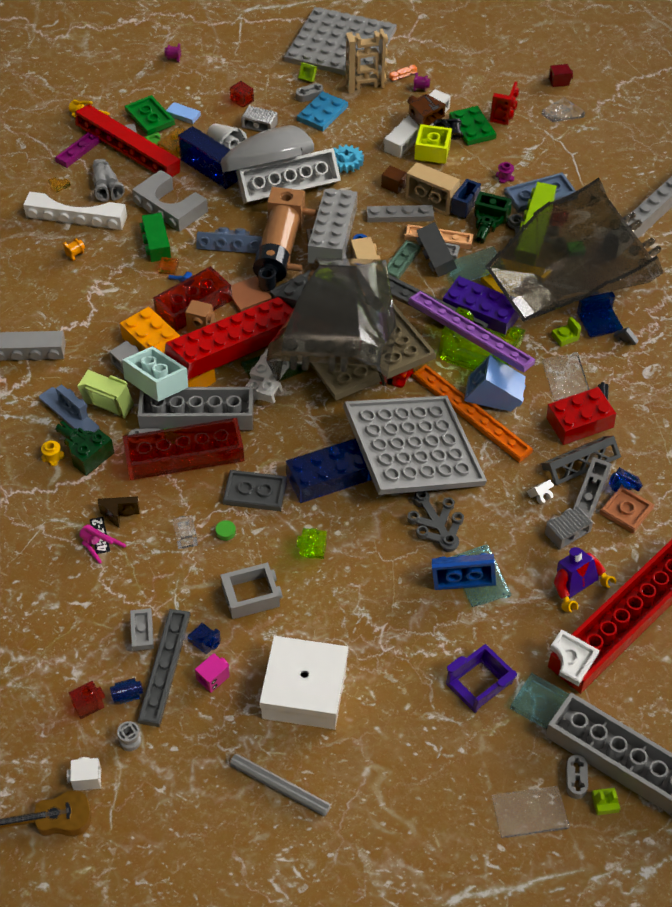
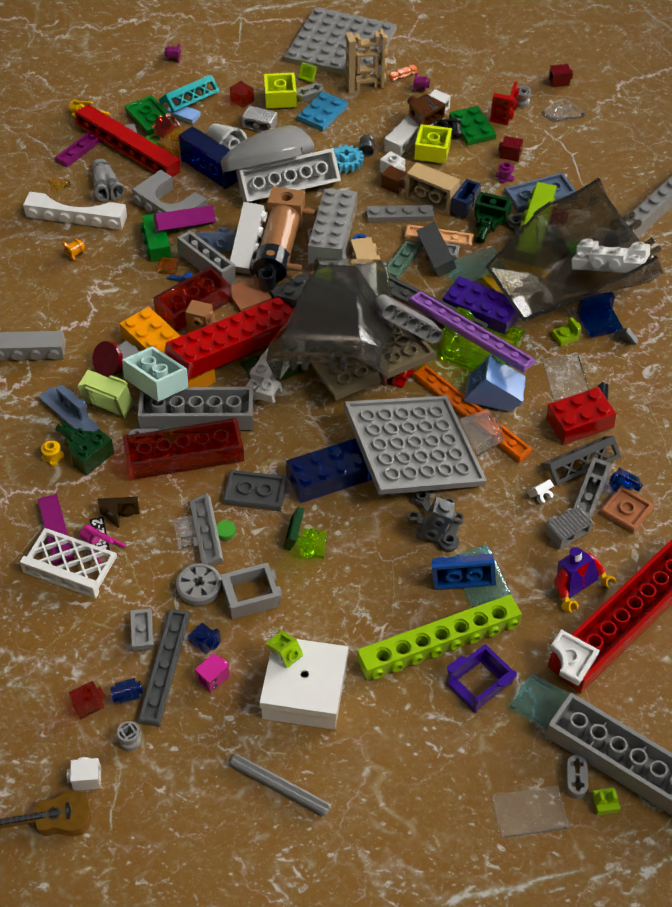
(54, 521): none -> magenta tile
(65, 578): none -> white fence
(107, 358): none -> dark red tile
(165, 125): none -> clear red brick
(184, 218): none -> magenta tile
(190, 89): none -> teal fence
(203, 255): none -> light grey brick
(204, 593): none -> light grey wheel
(206, 530): none -> light grey plate
(247, 237): none -> white brick
(280, 90): none -> neon yellow brick
(285, 647): none -> lime bracket
(293, 528): none -> dark green tile
(367, 145): none -> dark grey wheel
(392, 159): none -> white brick
(407, 319): none -> light grey beam
(427, 635): none -> lime brick
(437, 519): none -> dark grey brick
(482, 431): none -> clear torso
(511, 148): none -> dark red brick
(523, 97): none -> light grey wheel
(610, 259): none -> white bracket

